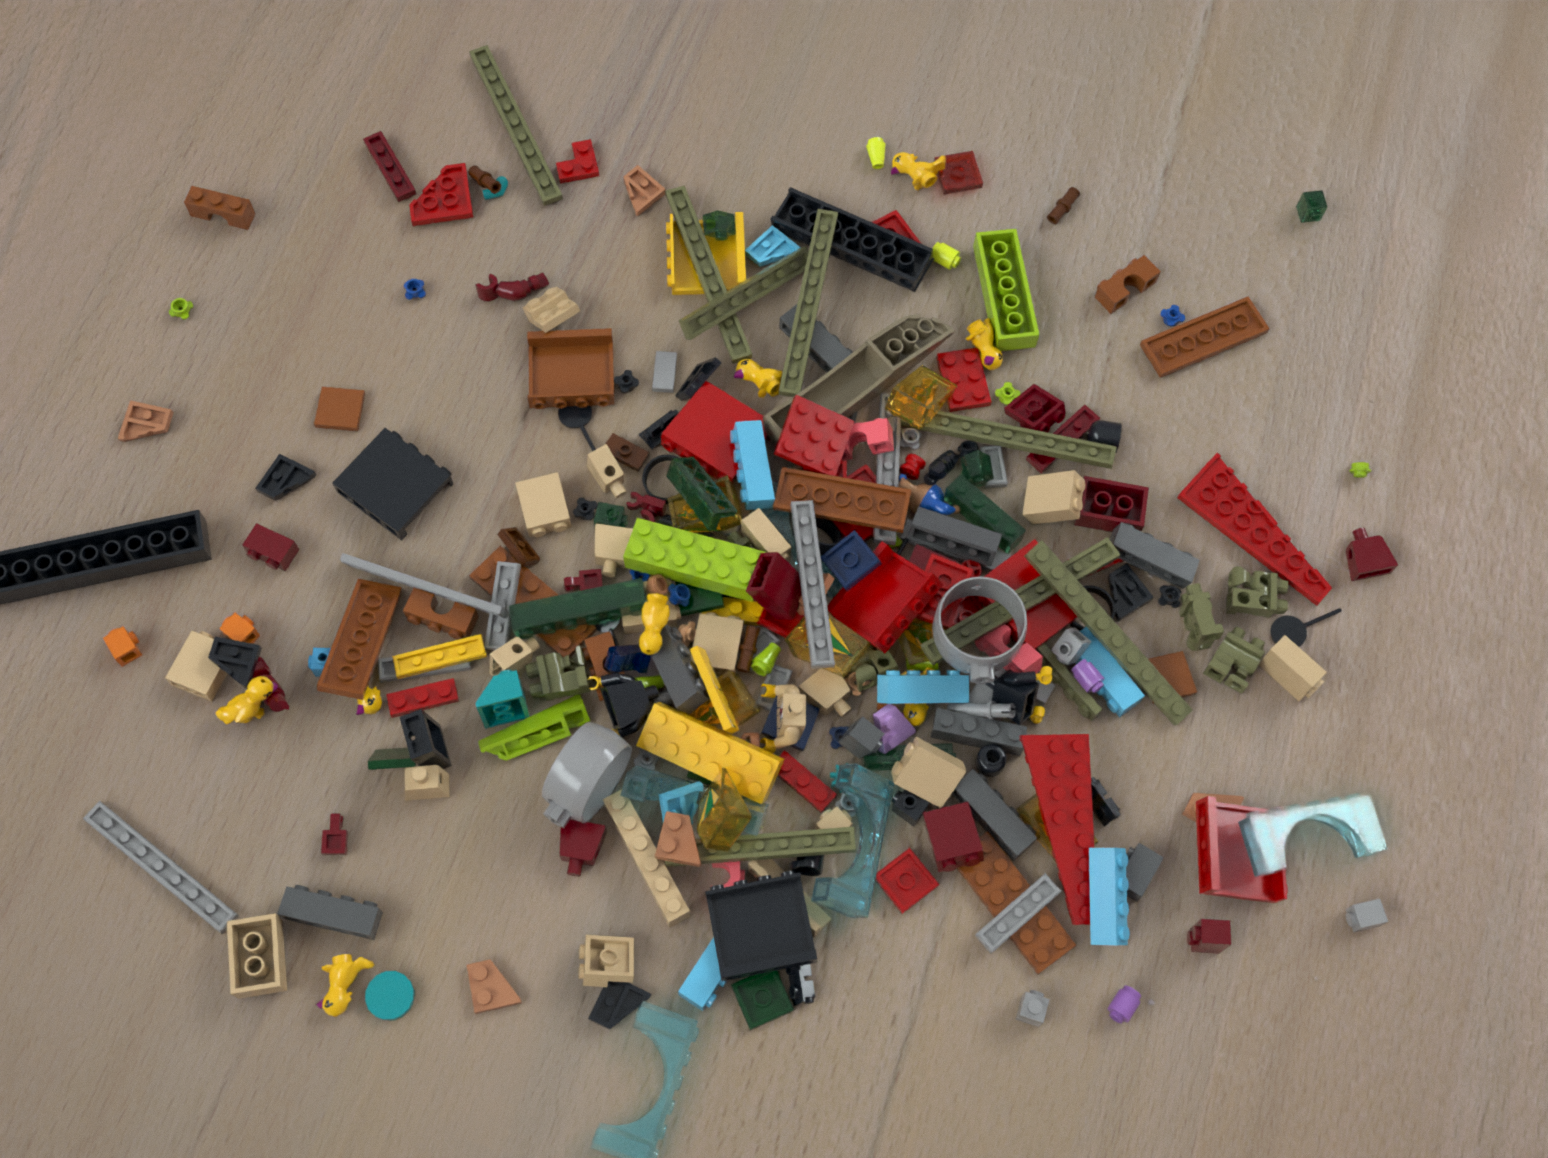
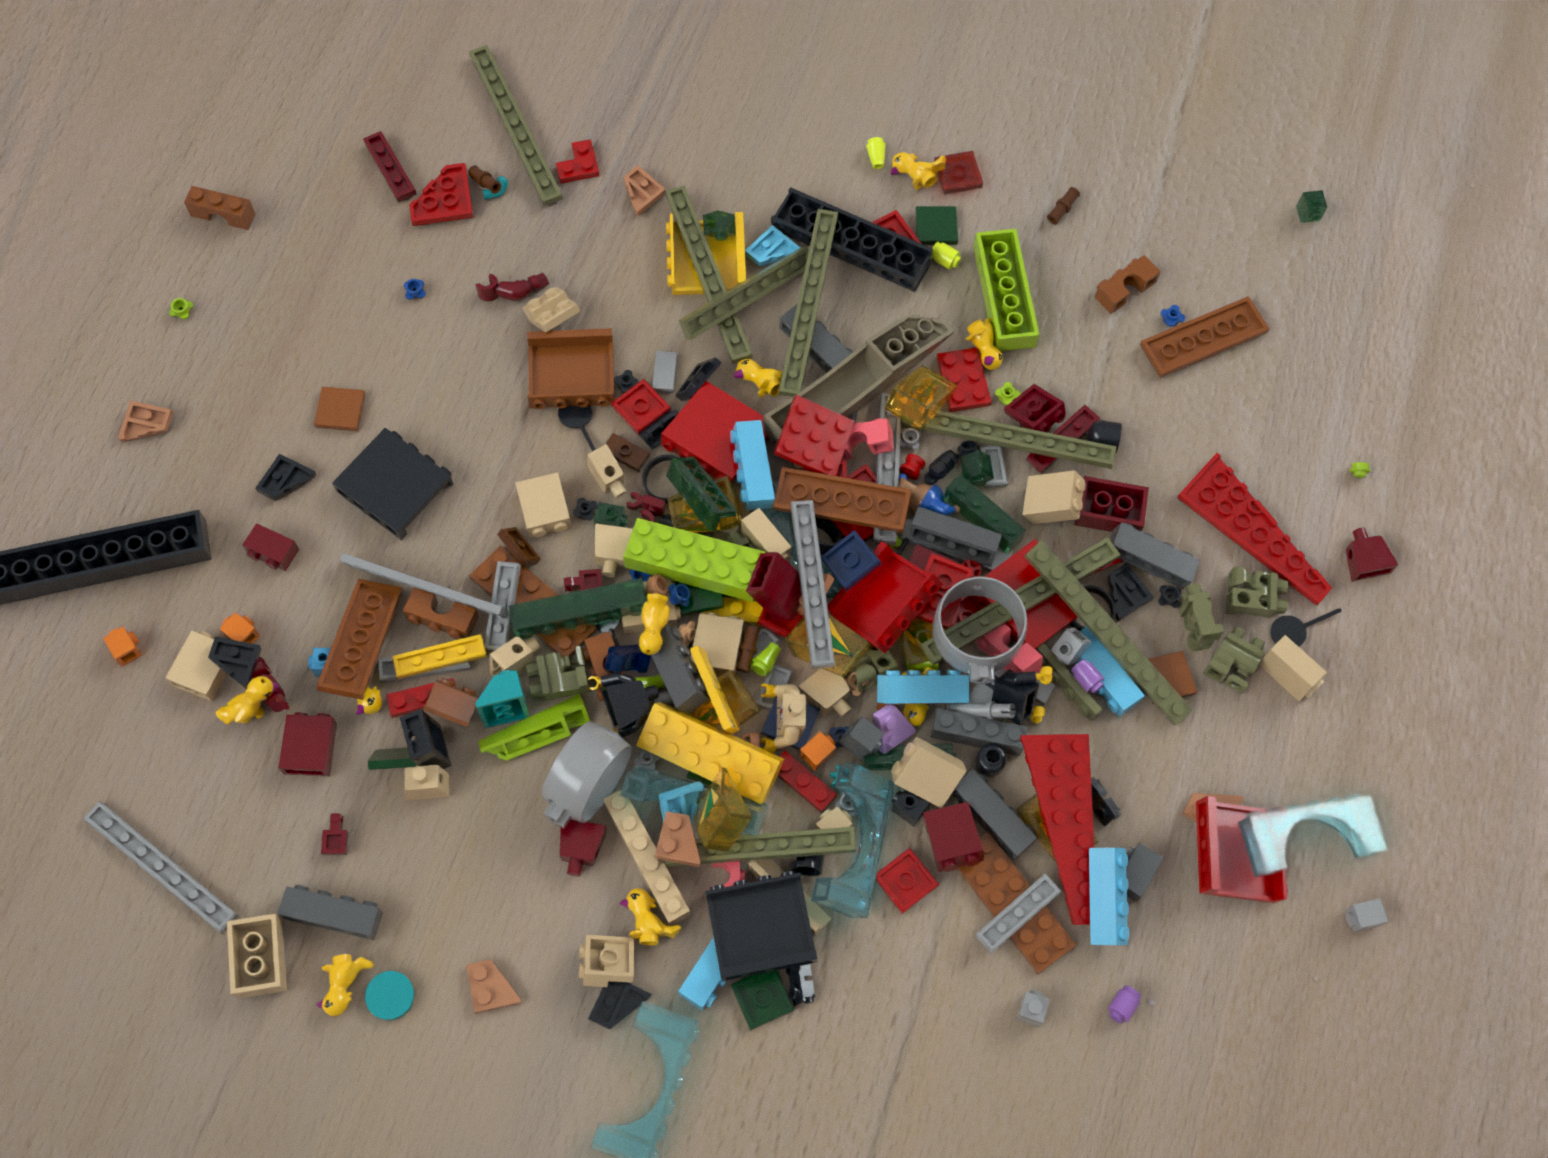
(307, 744): none -> dark red brick
(451, 702): none -> dark orange slope
(640, 406): none -> red plate
(648, 925): none -> yellow animal
(818, 750): none -> orange brick
(936, 224): none -> dark green tile
(1209, 936): dark red brick -> none

